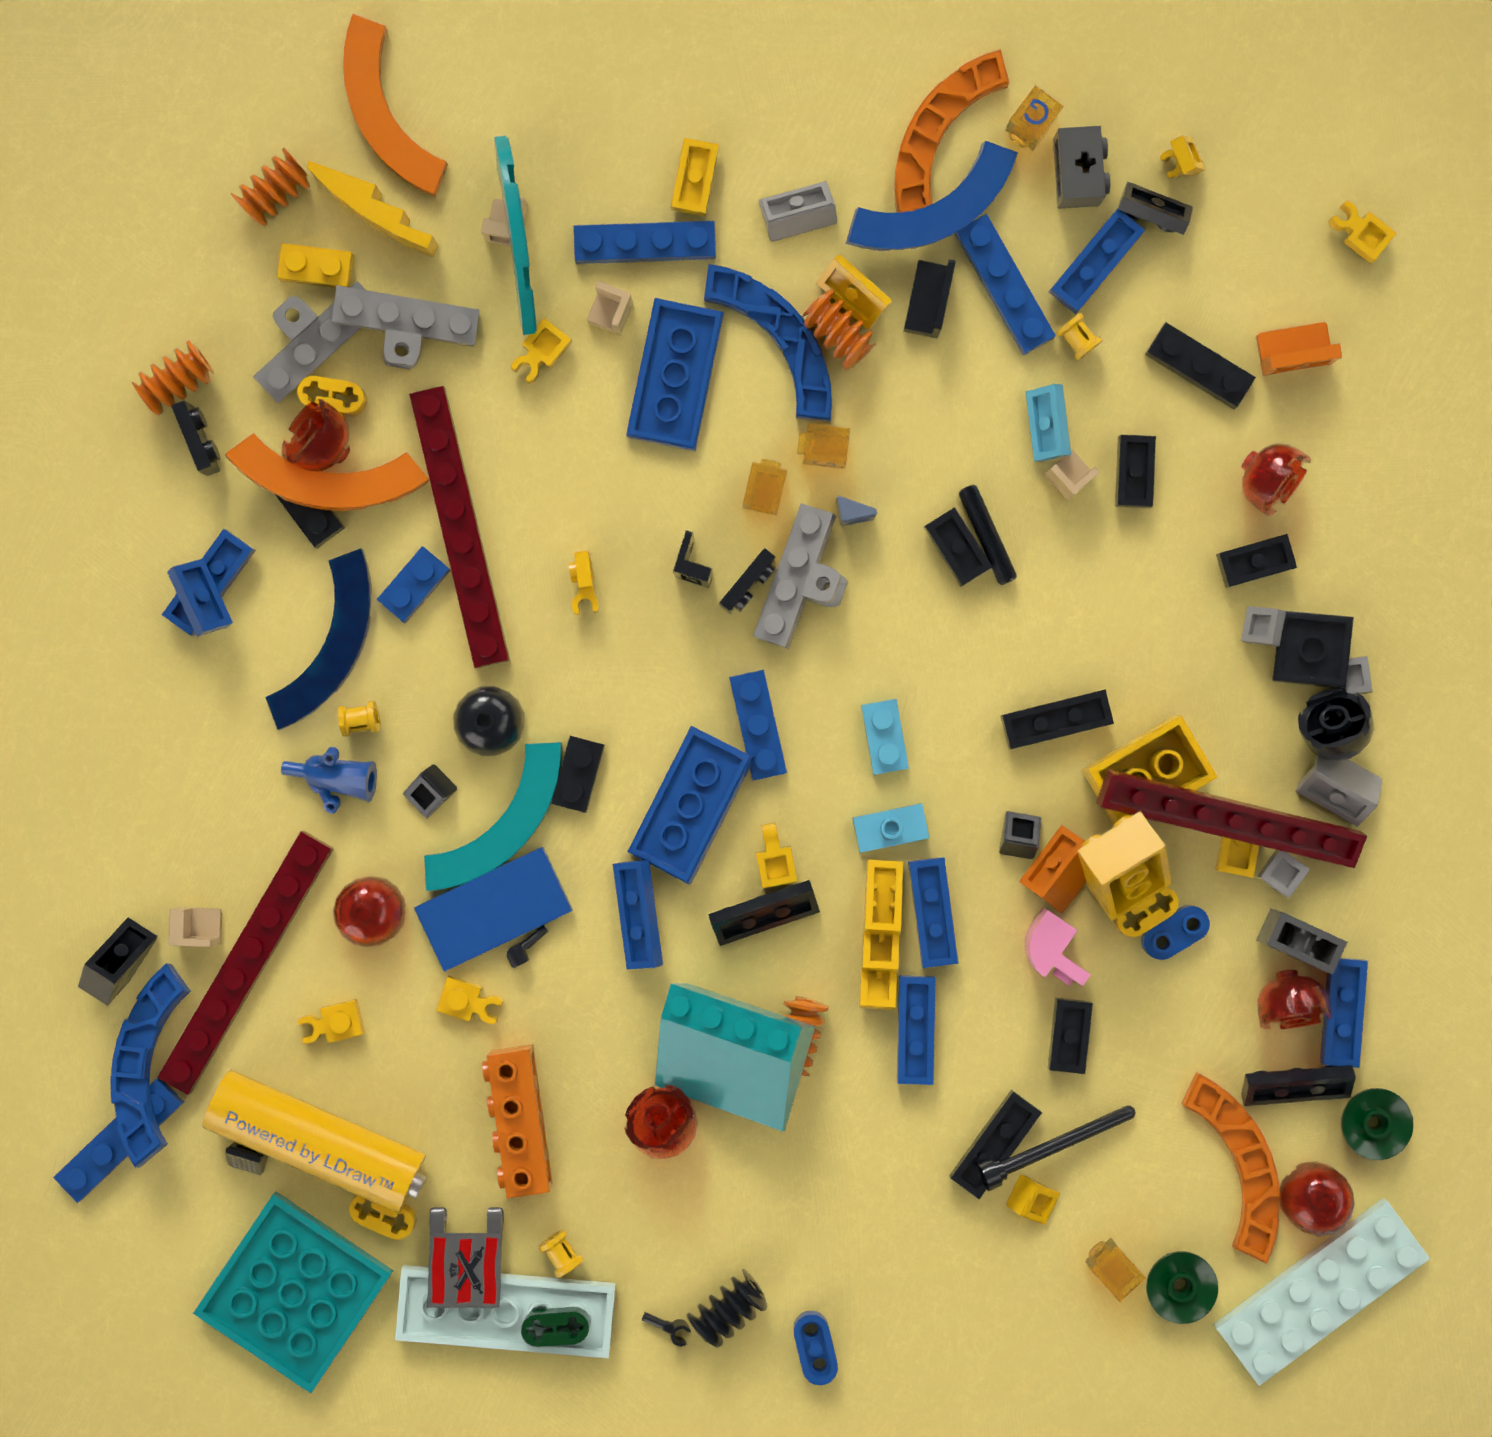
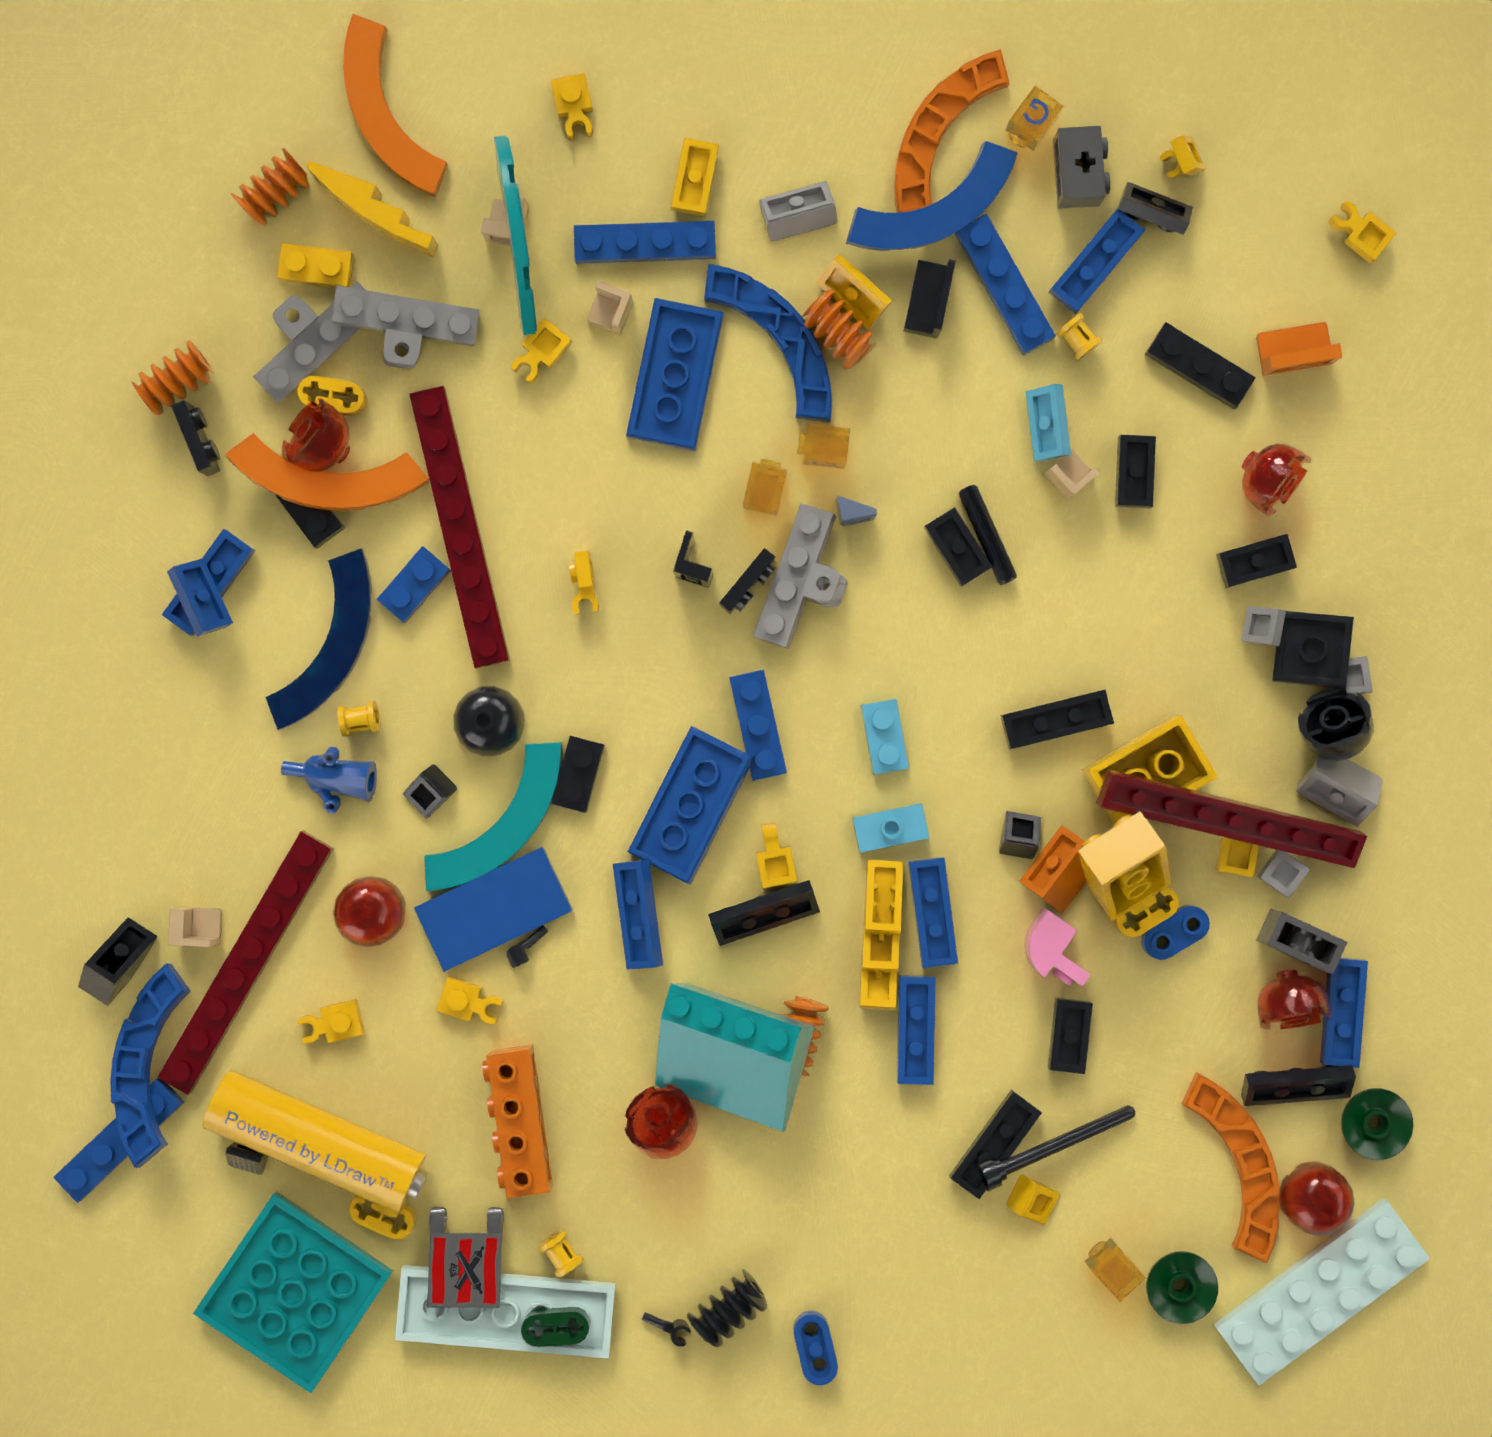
(573, 100): none -> yellow plate

